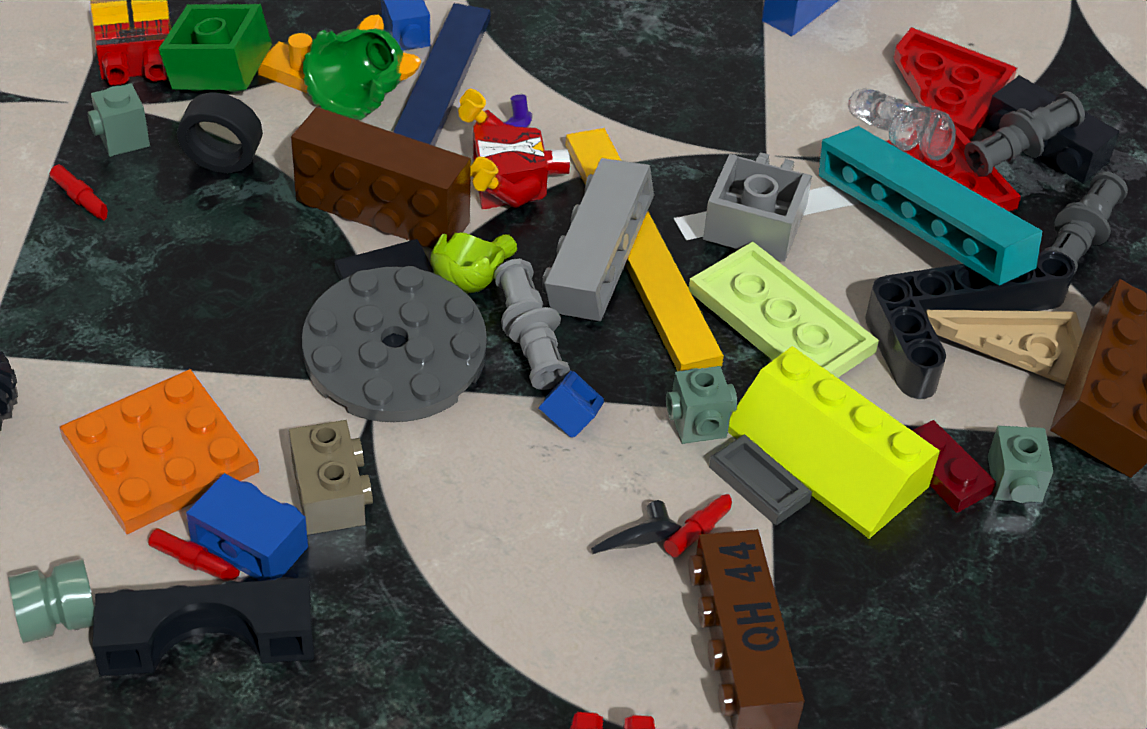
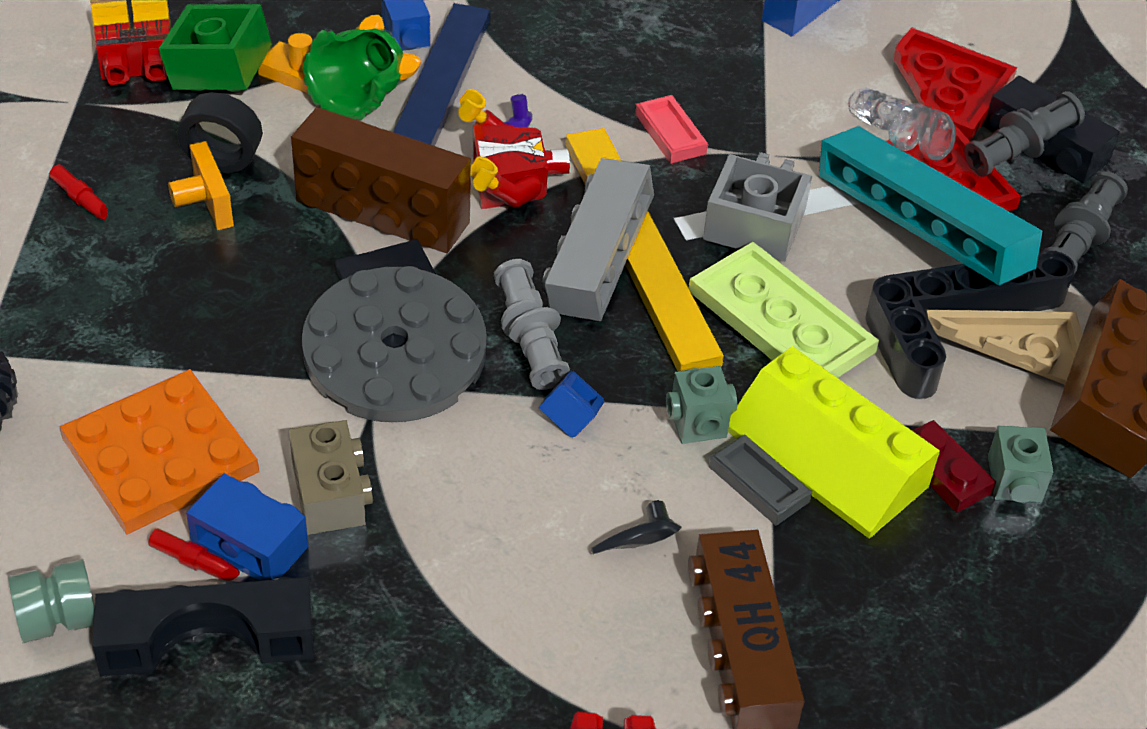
(119, 119): sand green brick -> none
(204, 186): none -> light orange tile
(470, 260): lime hair -> none
(671, 129): none -> coral tile
(700, 522): red piece -> none

